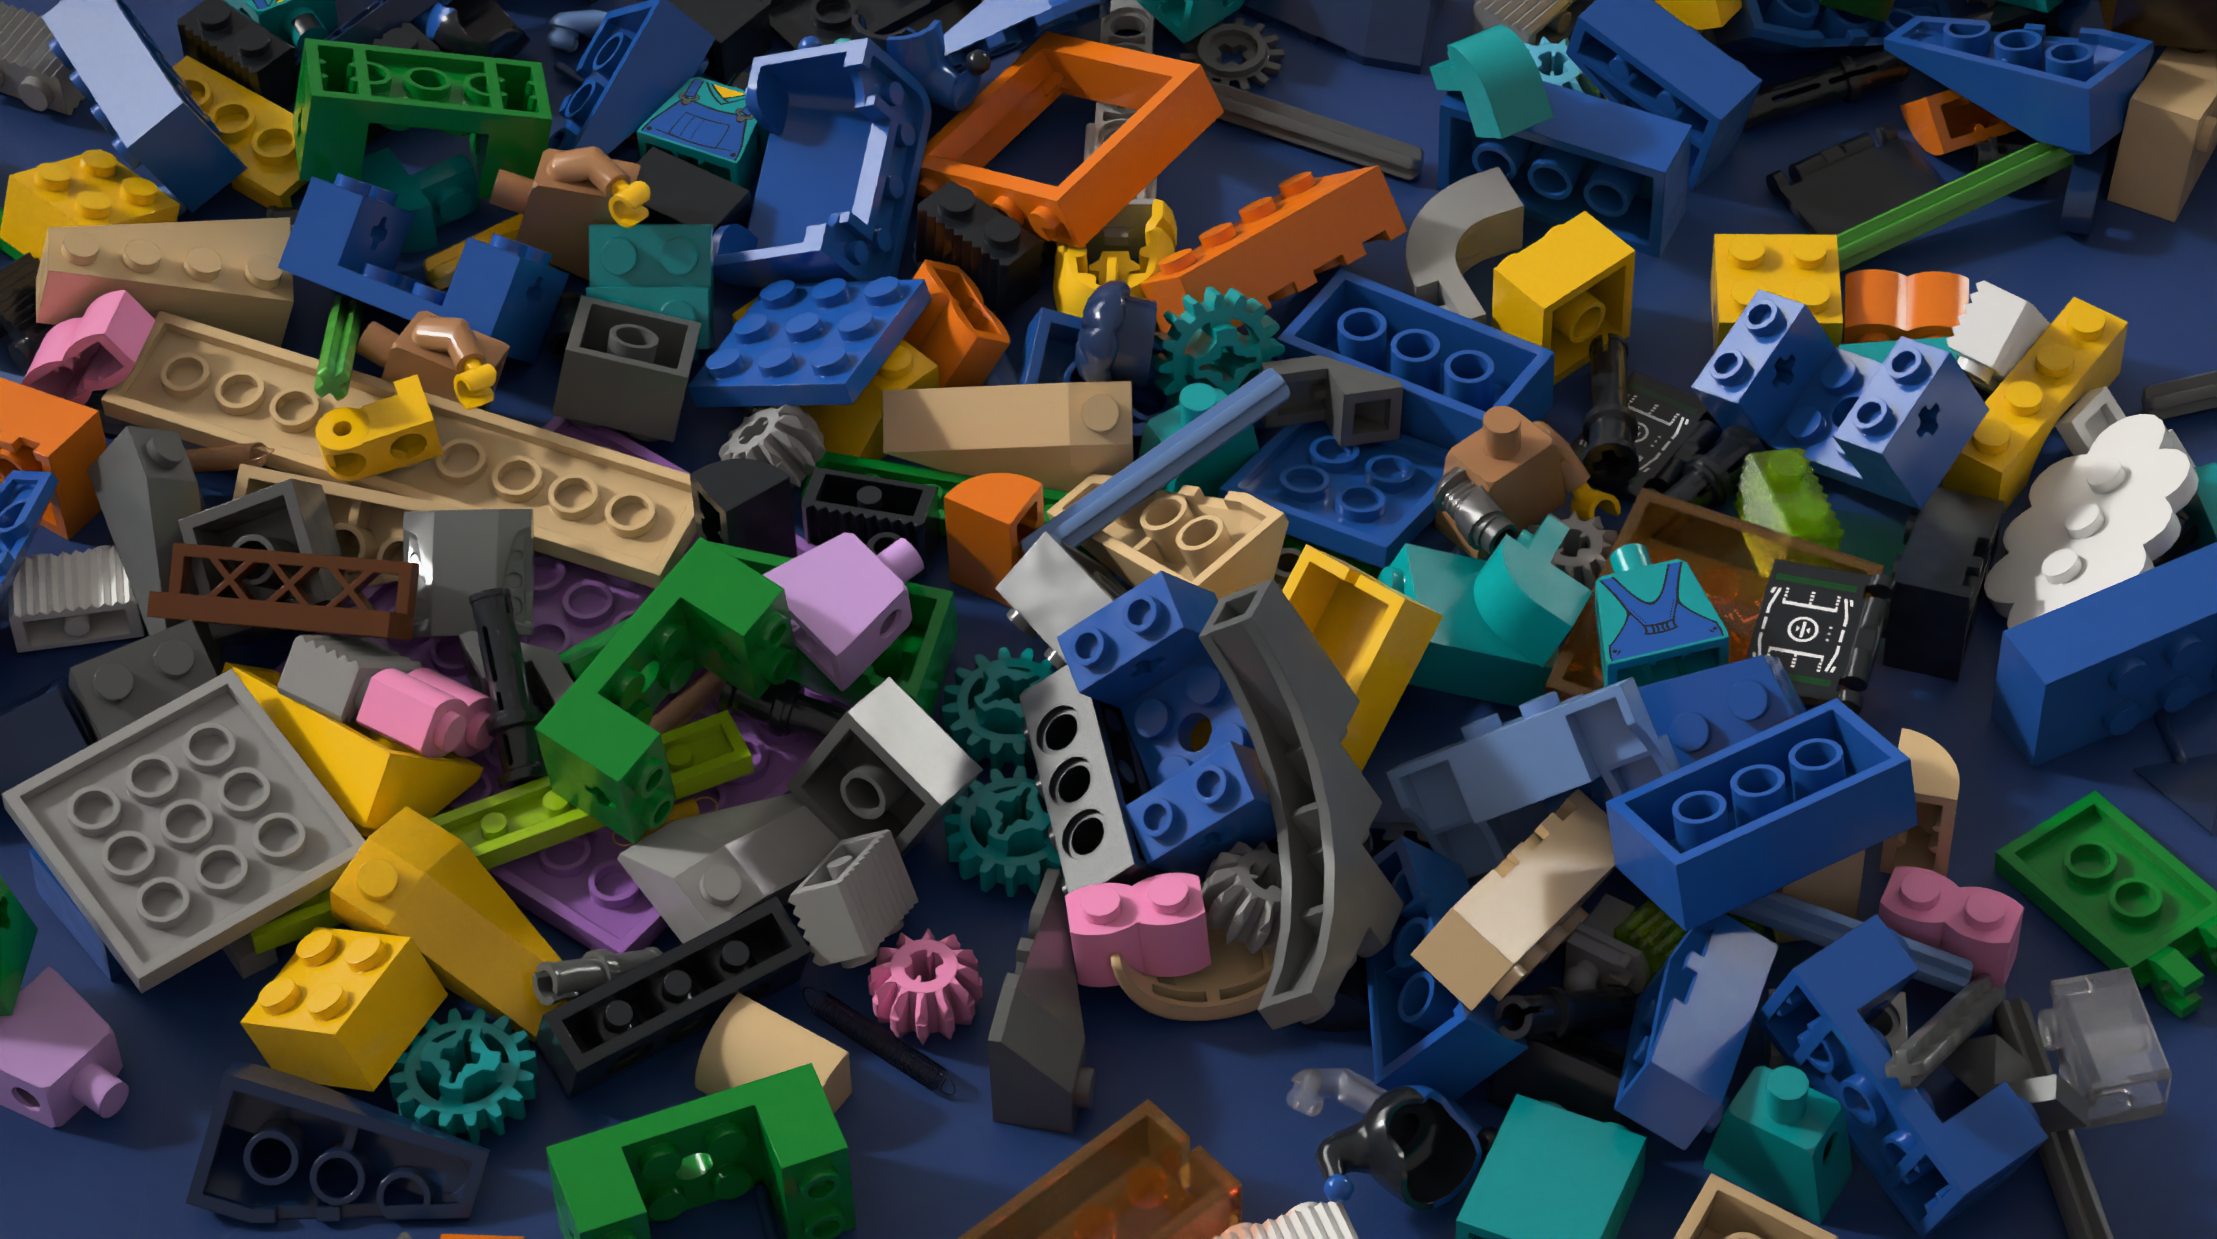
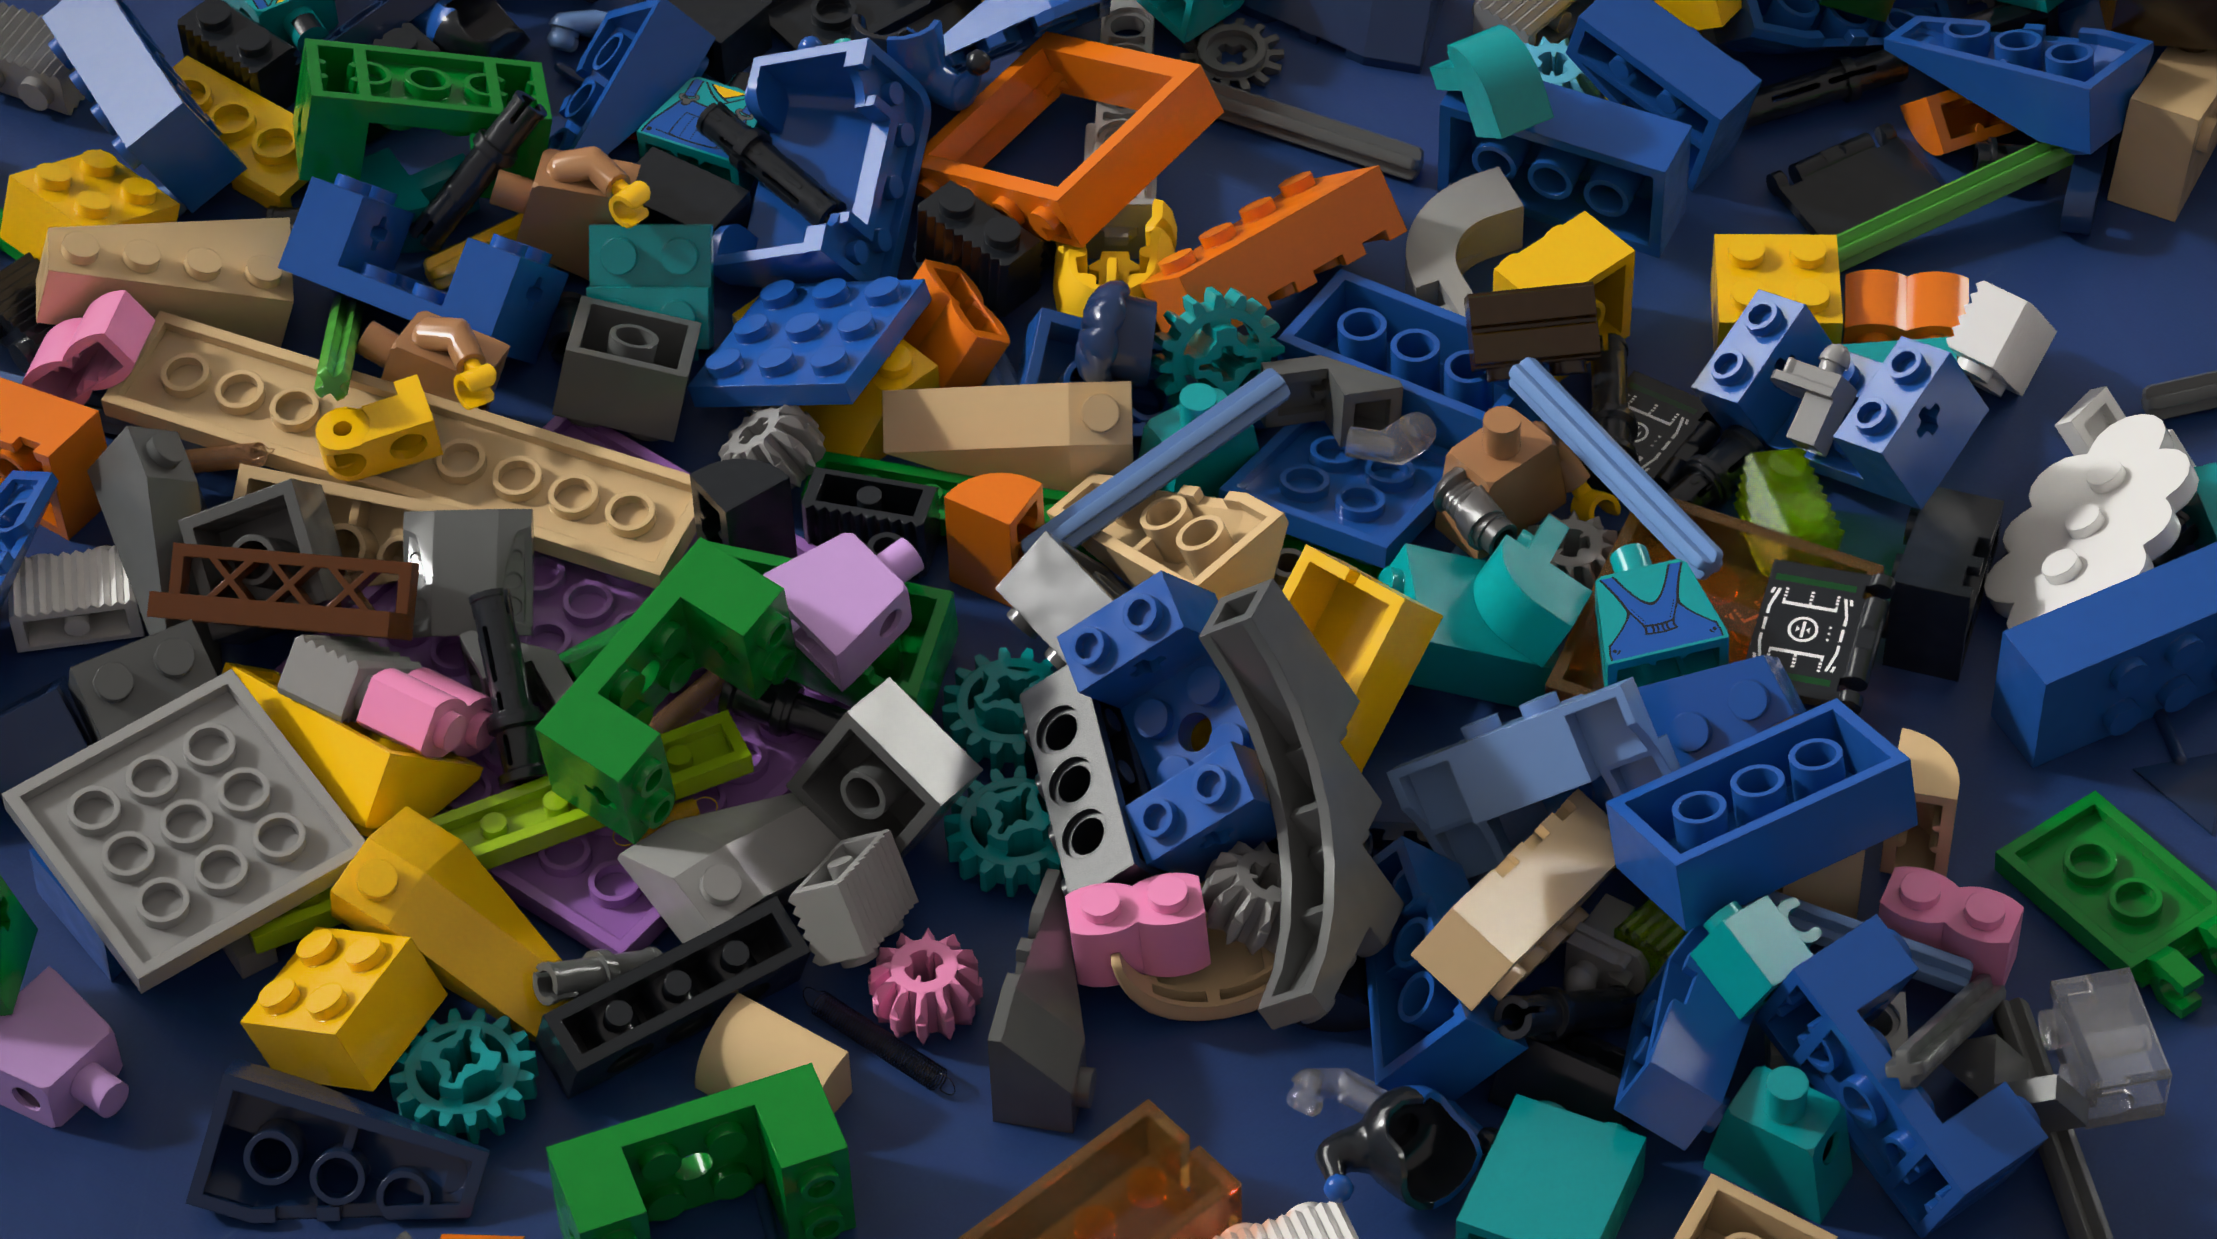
(492, 151): none -> black pin
(752, 152): none -> black pin
(1395, 443): none -> clear arm
(1542, 323): none -> dark brown brick
(1615, 468): none -> medium blue axle
(1752, 951): none -> teal brick
(1824, 397): none -> light grey piece
(2068, 360): yellow arch -> none

